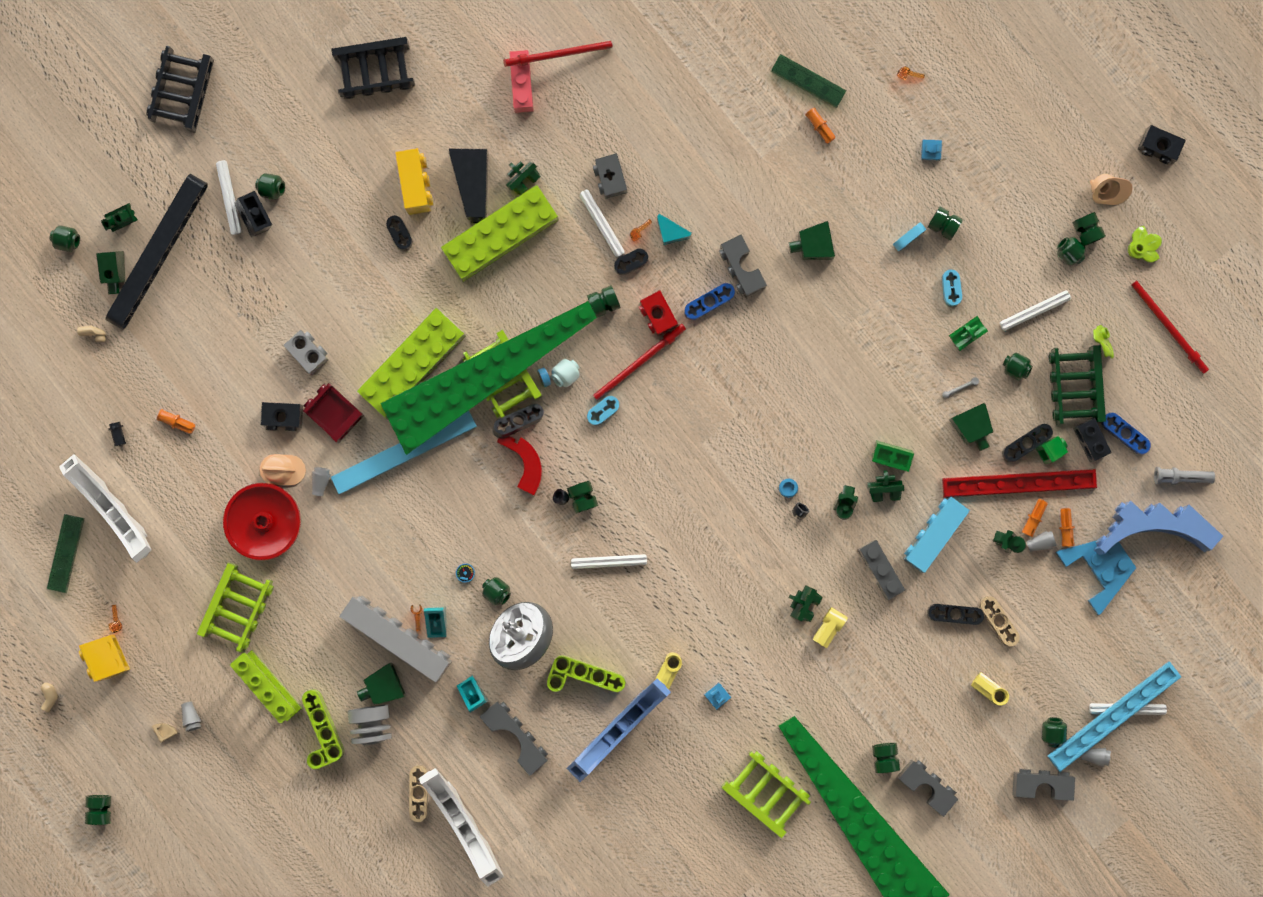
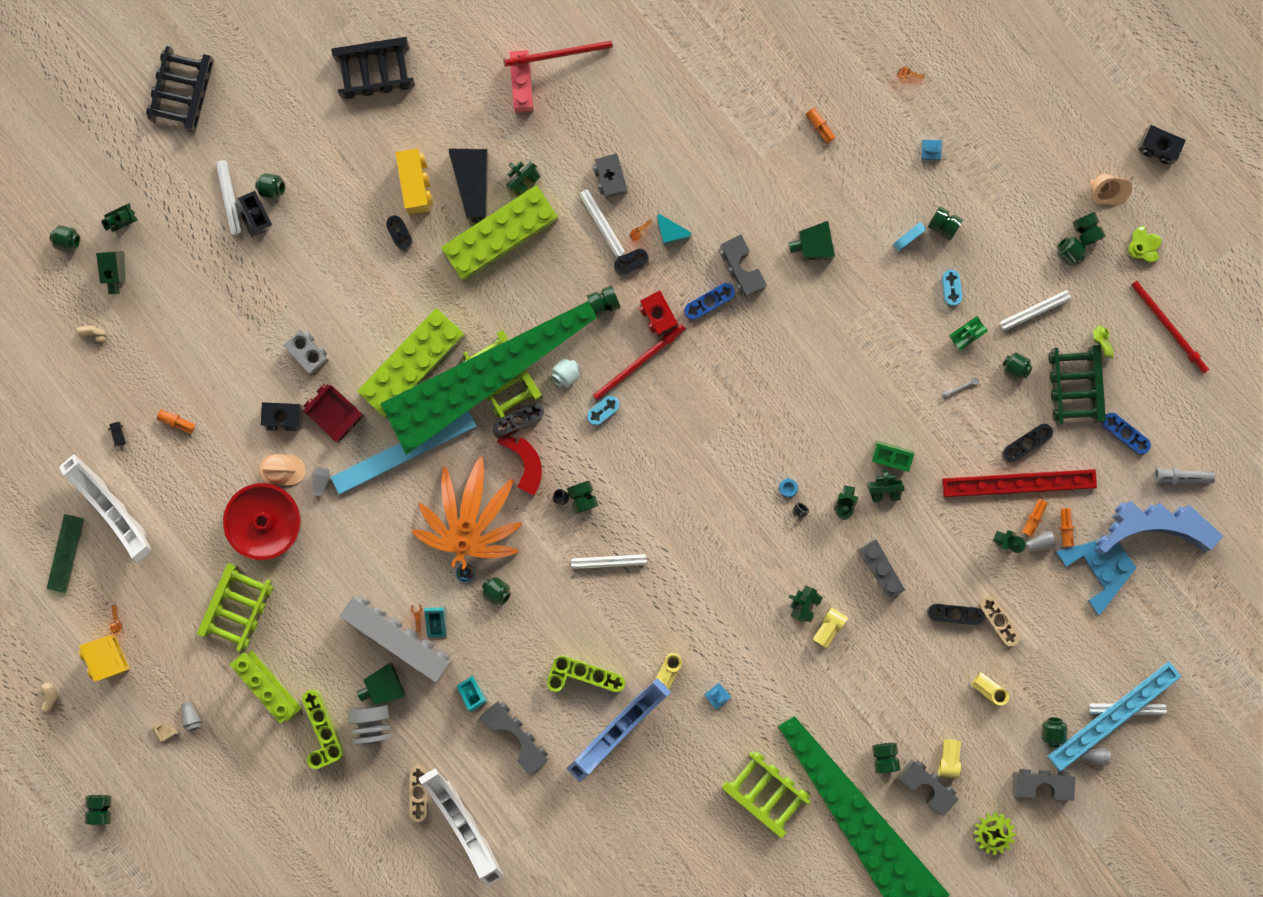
(156, 251): black beam -> none
(465, 533): none -> orange plant
(527, 648): flat silver wheel -> none
(544, 377): dark azure tile -> none
(808, 80): clear green tile -> none
(936, 535): medium azure brick -> none
(949, 764): none -> light yellow piece
(974, 426): dark green torso -> none
(996, 826): none -> lime gear
(1052, 449): green slope -> none
(1092, 440): black brick -> none

